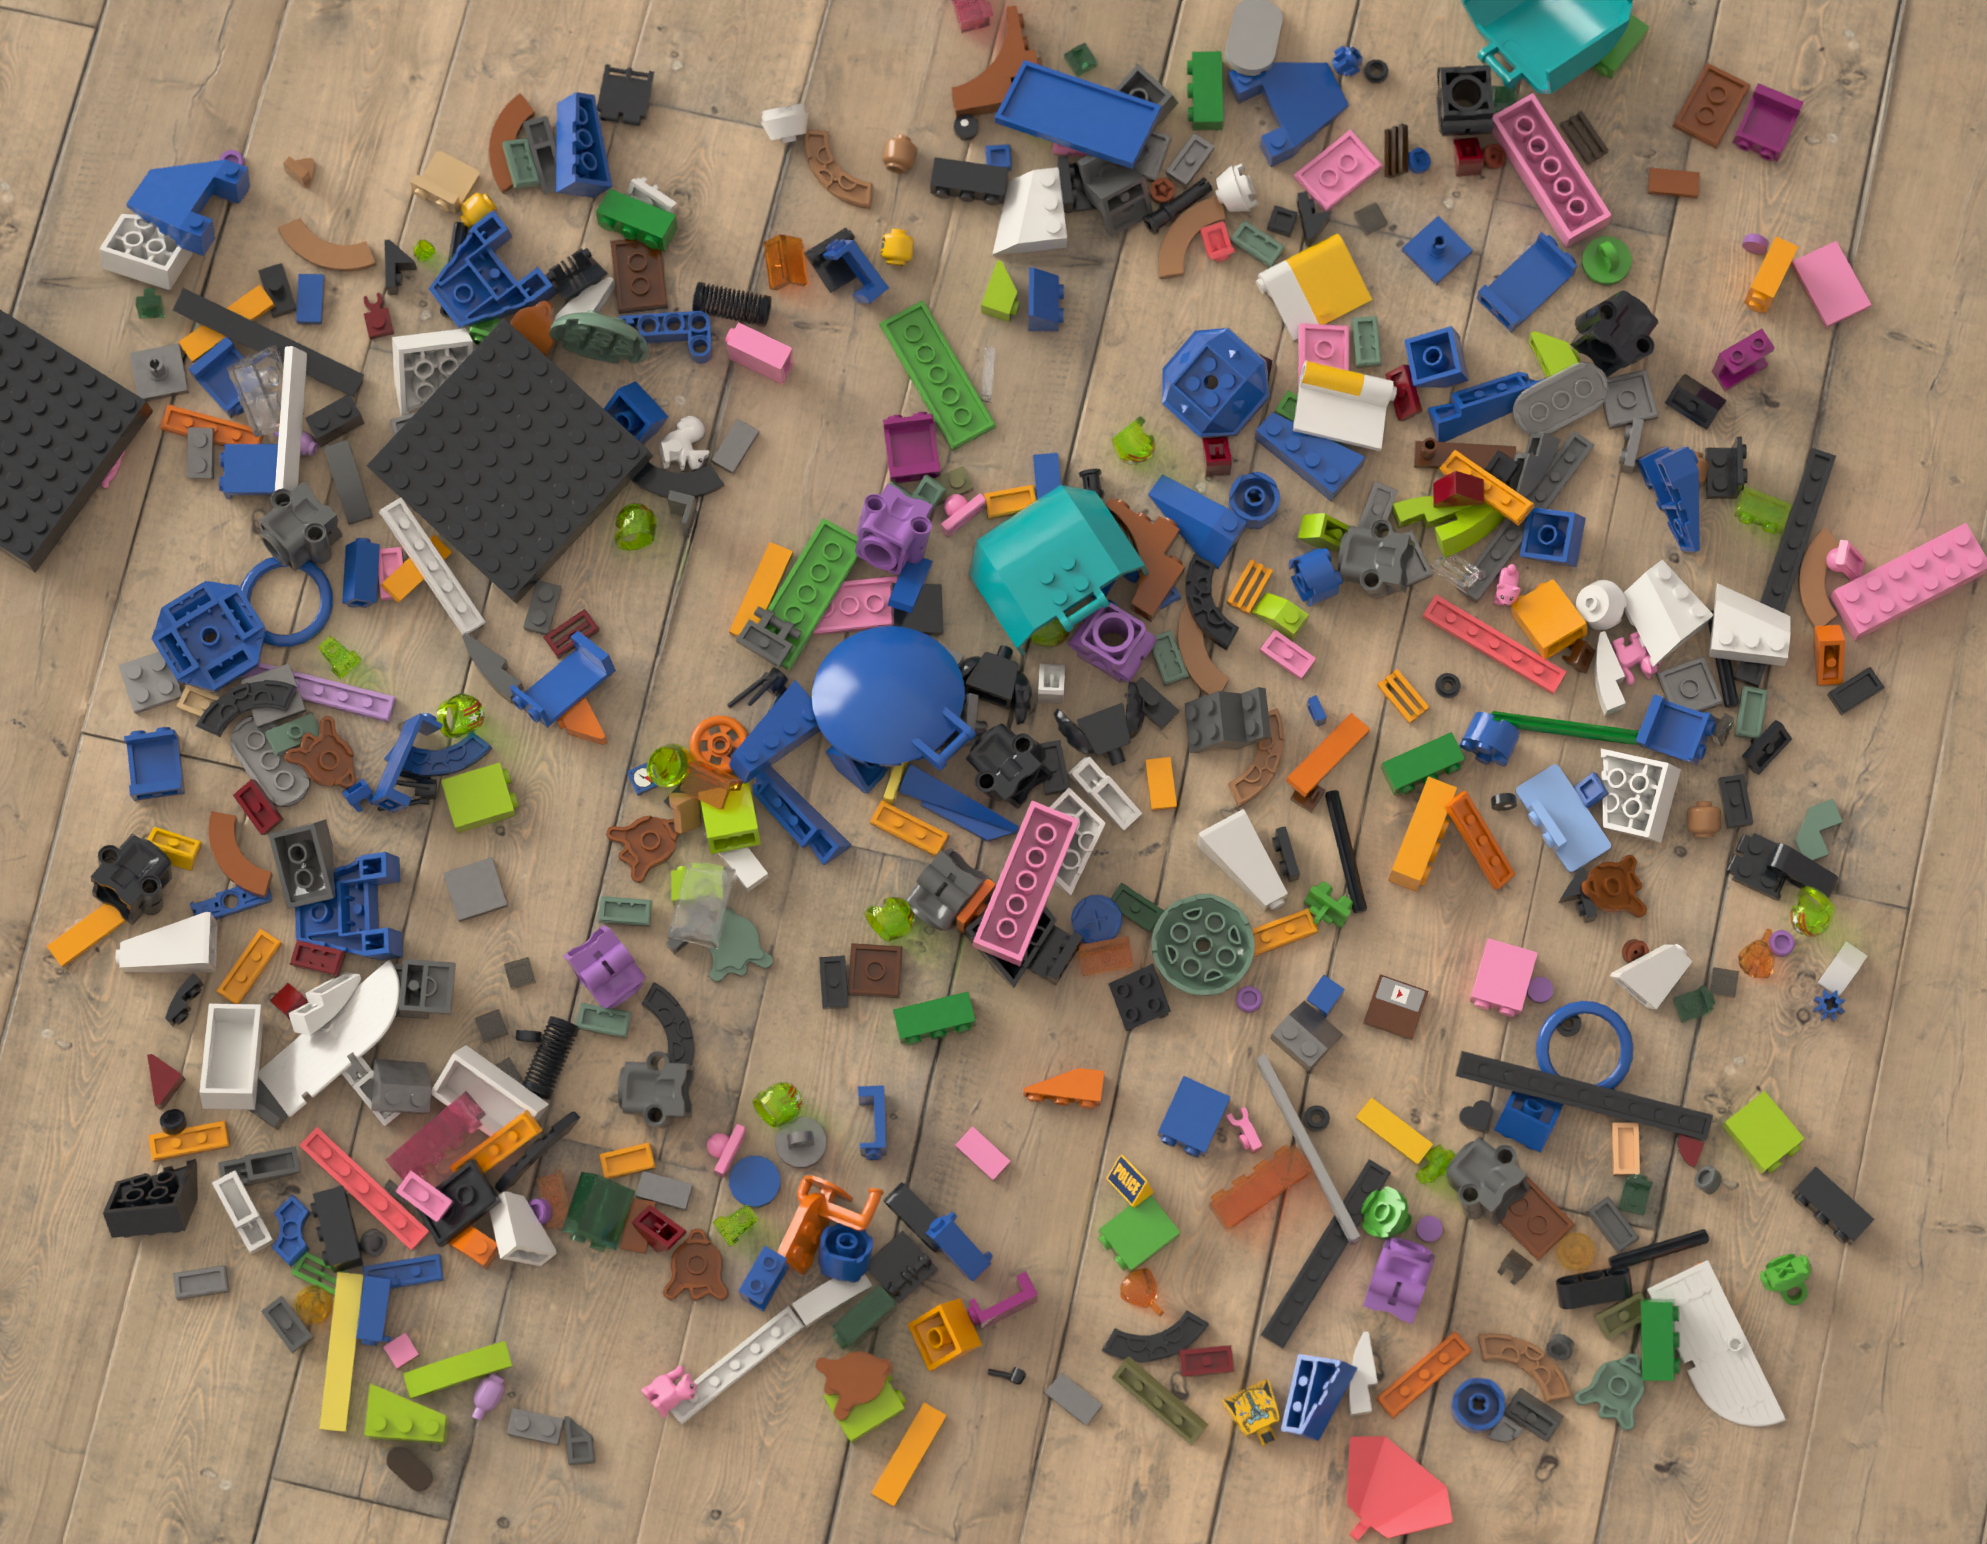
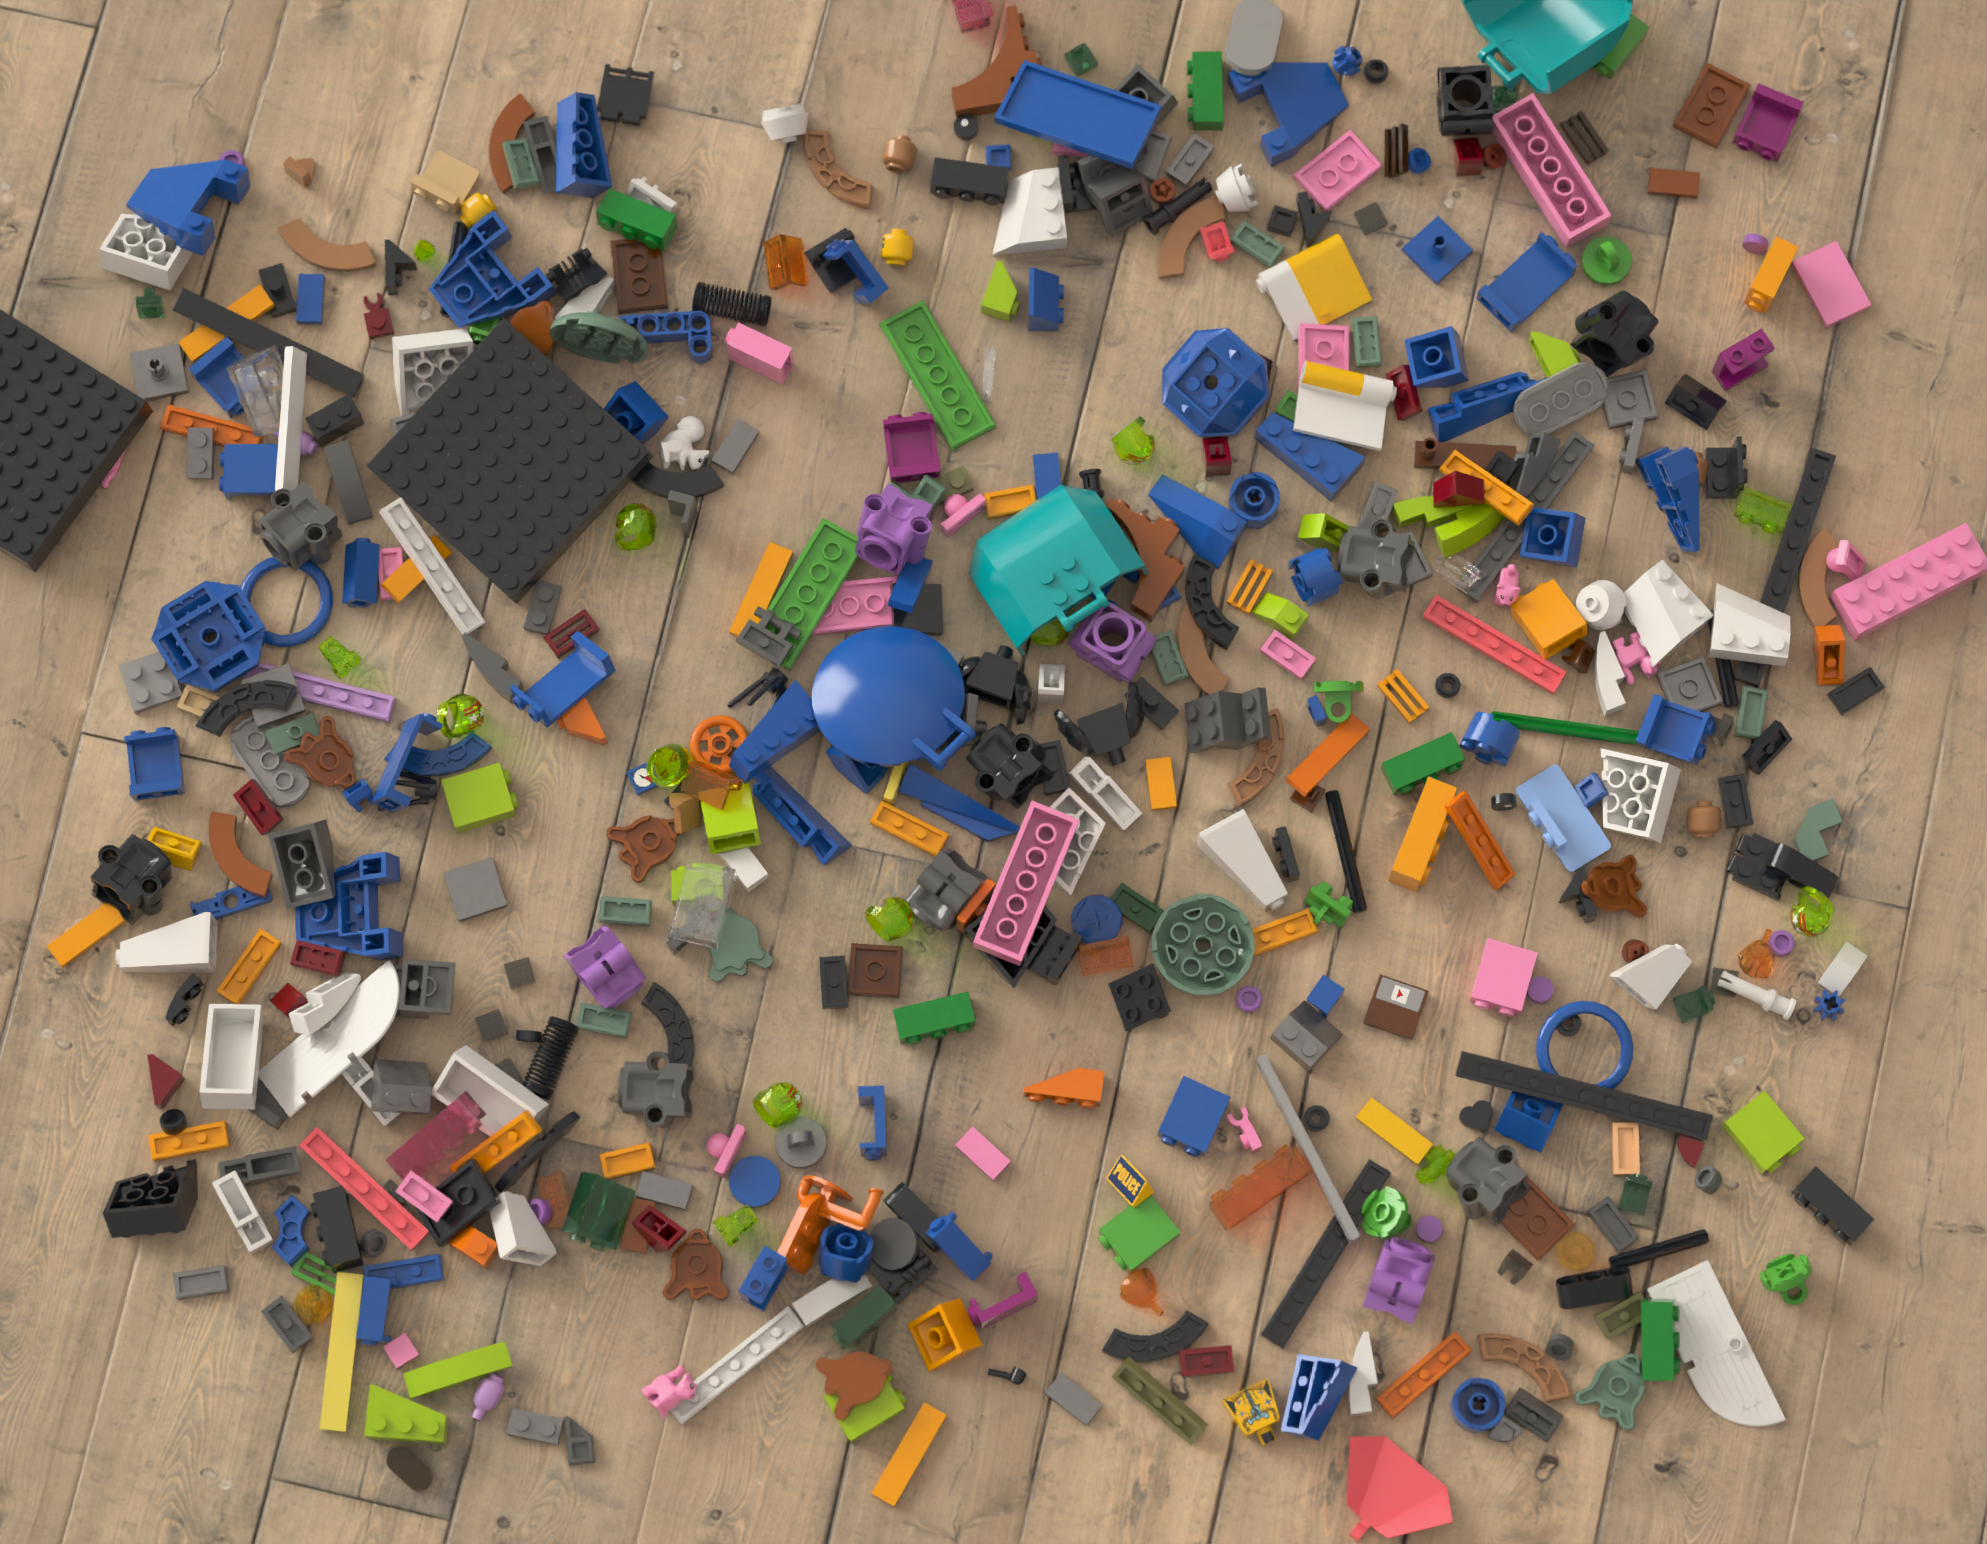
(894, 1243): none -> dark grey tile
(1338, 692): none -> bright green tile
(1768, 999): none -> white pin

